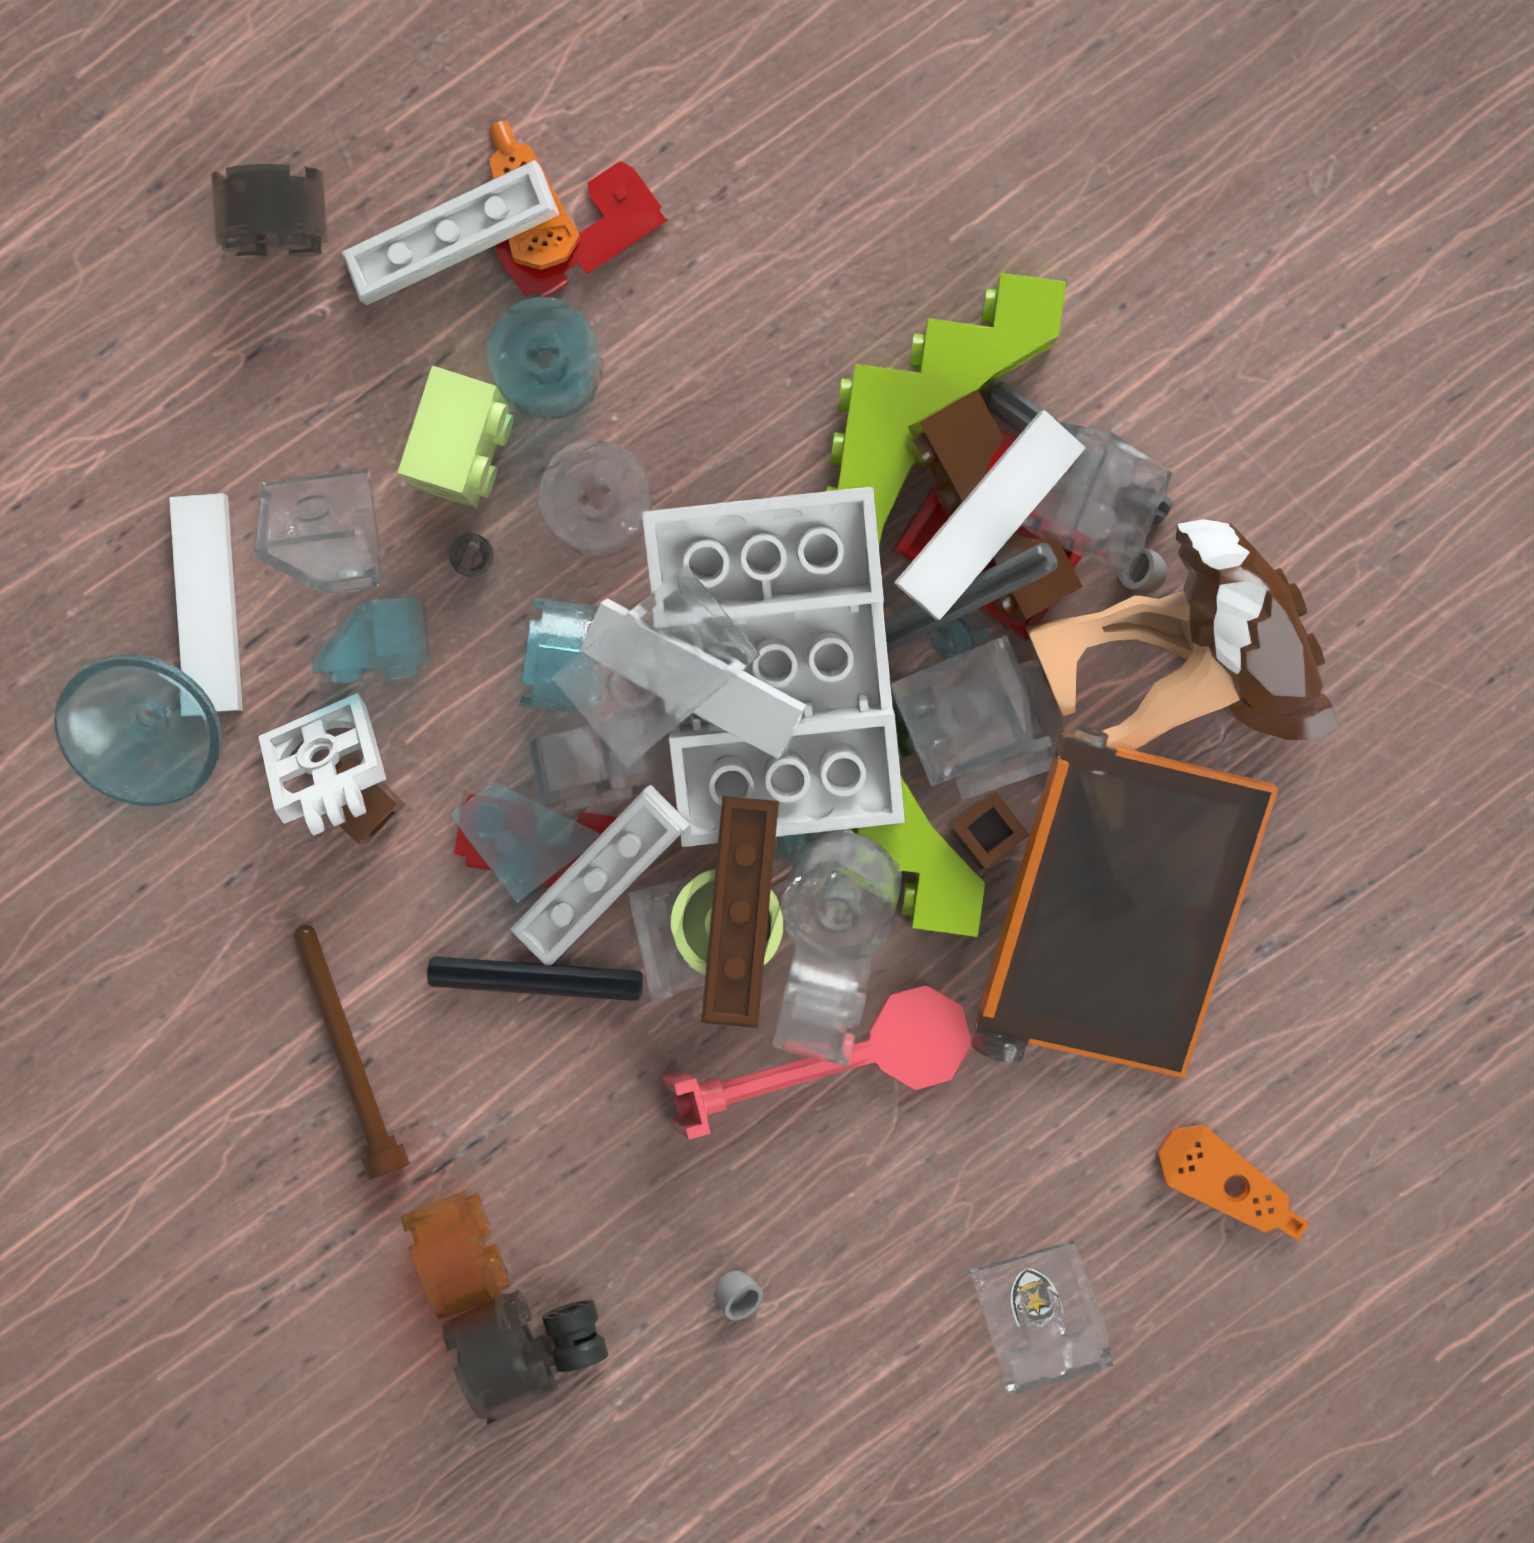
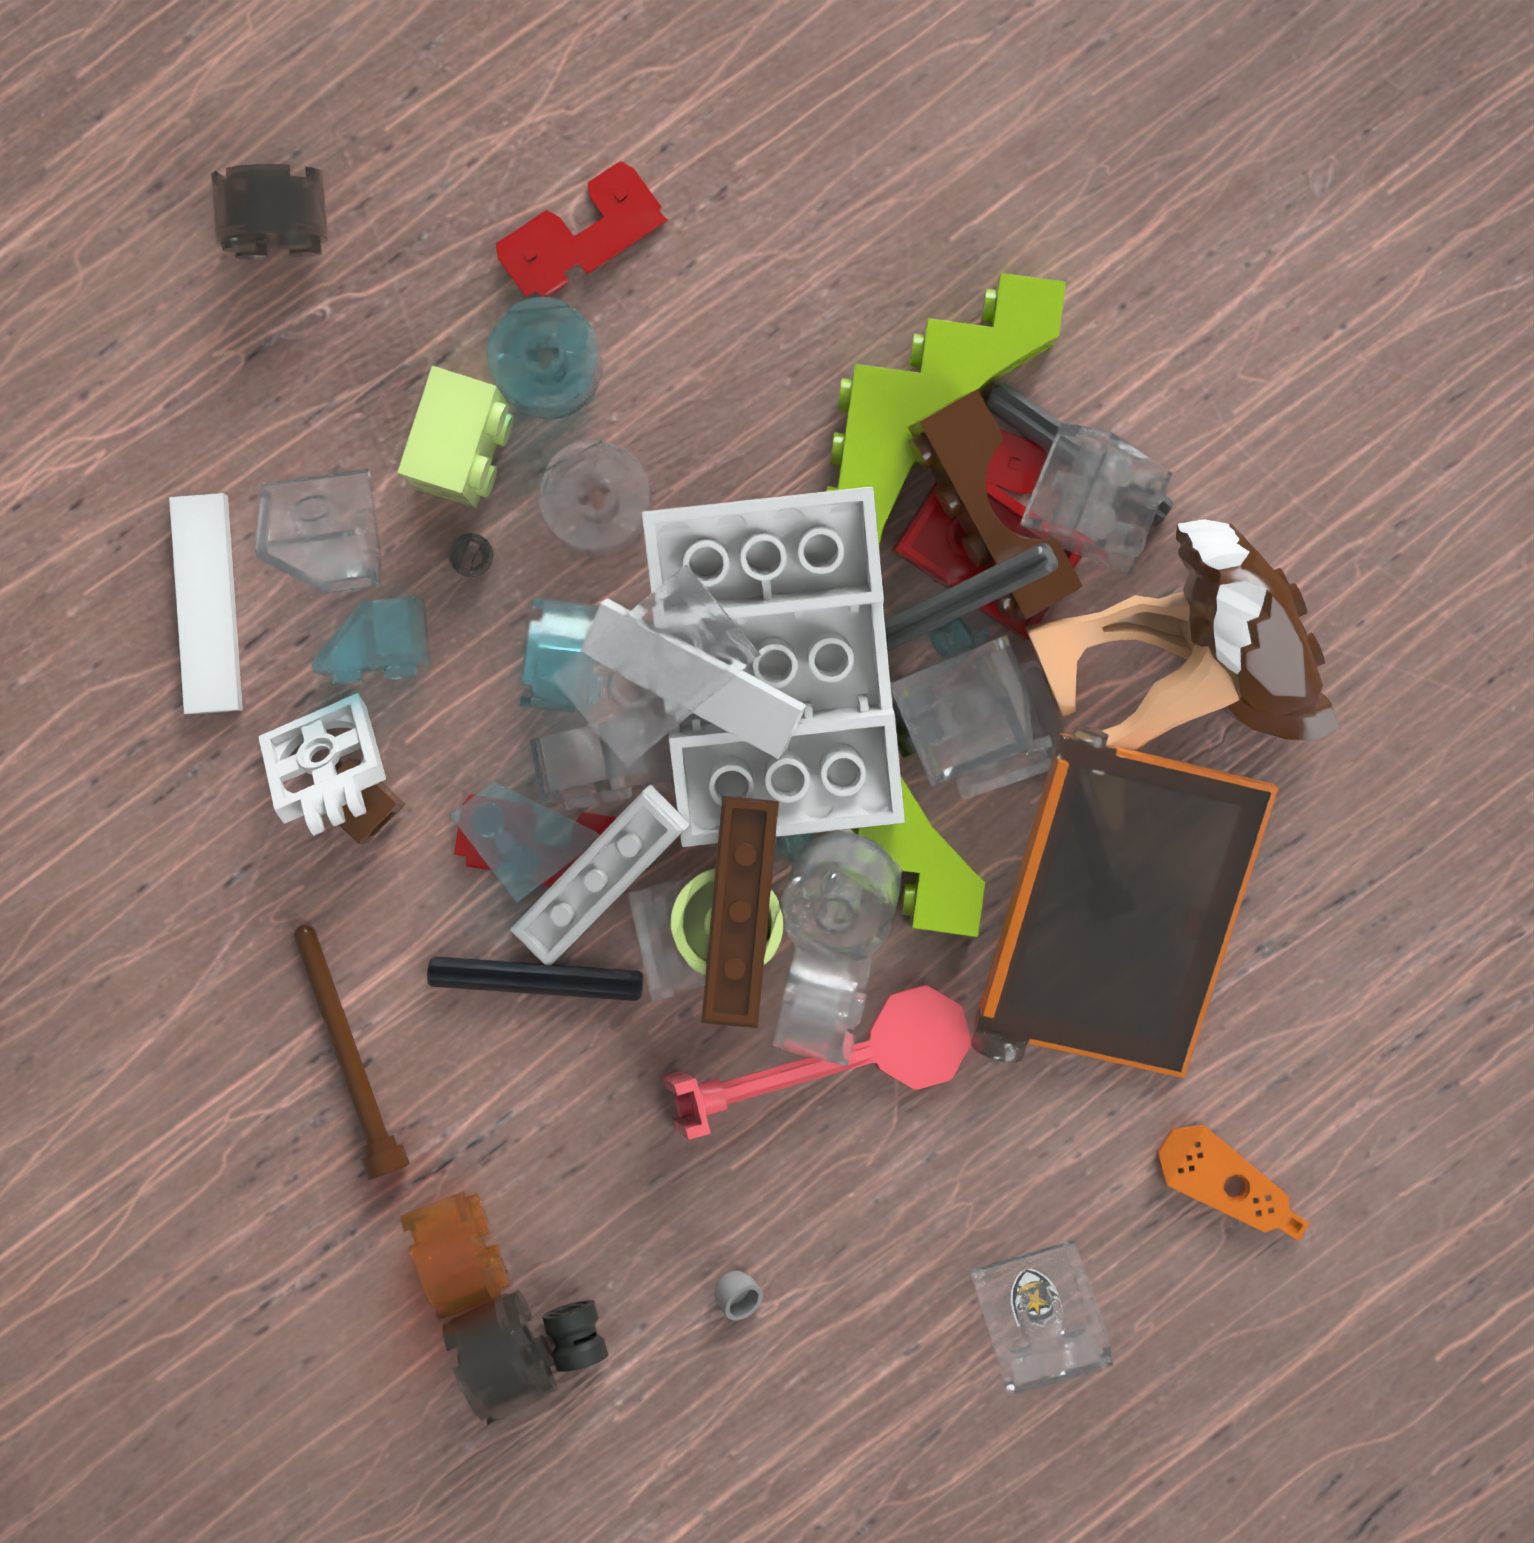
(123, 749): clear light blue dish -> none
(450, 233): white tile -> none
(559, 227): orange piece -> none
(987, 829): reddish brown brick -> none
(990, 515): white tile -> none
(1148, 573): light grey hinge -> none

